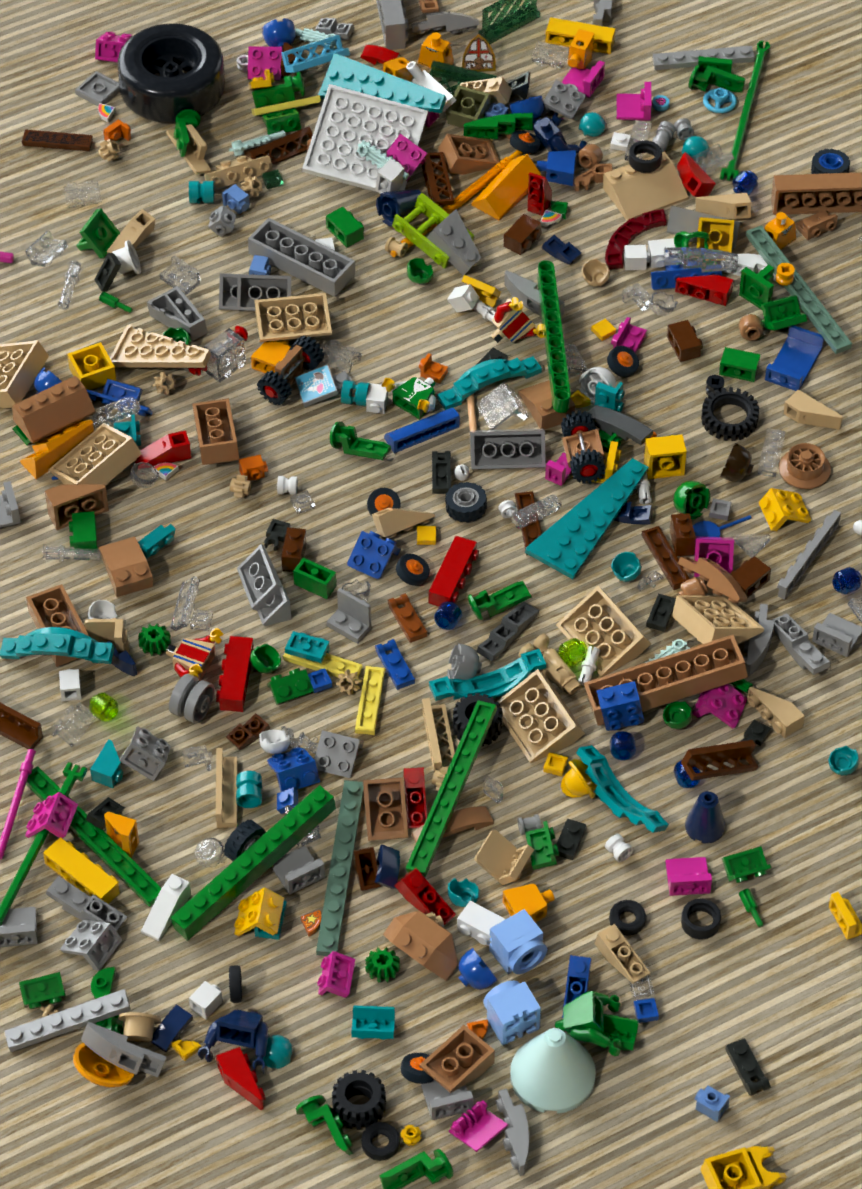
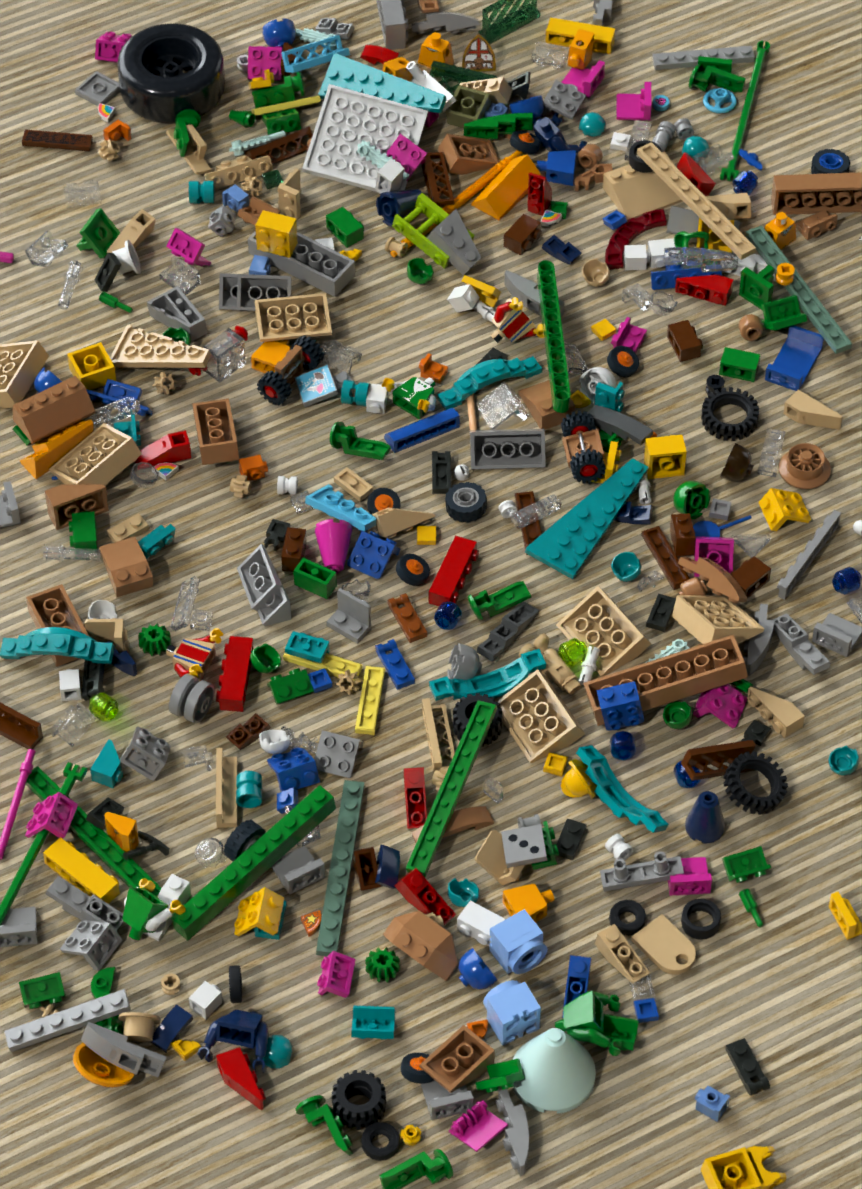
(92, 677): none -> pearl dark grey plate
(129, 528): none -> tan plate
(146, 911): none -> green torso
(154, 845): none -> pearl dark grey piece
(170, 978): none -> tan bush
(187, 247): none -> dark pink bracket
(244, 118): none -> green cone
(252, 212): none -> medium nougat bracket
(276, 234): none -> yellow brick
(289, 195): none -> tan bracket
(333, 543): none -> dark pink cone
(336, 506): none -> medium azure wing
(353, 254): none -> yellow tile
(353, 484): none -> tan plate
(385, 809): medium nougat slope -> none
(501, 1074): none -> green bracket
(524, 846): none -> light grey tile
(558, 471): dark pink bracket -> none
(614, 220): none -> blue plate
(641, 873): none -> light grey plate
(665, 945): none -> tan tile
(696, 200): none -> tan plate
(751, 158): none -> blue piece
(769, 770): none -> black tyre

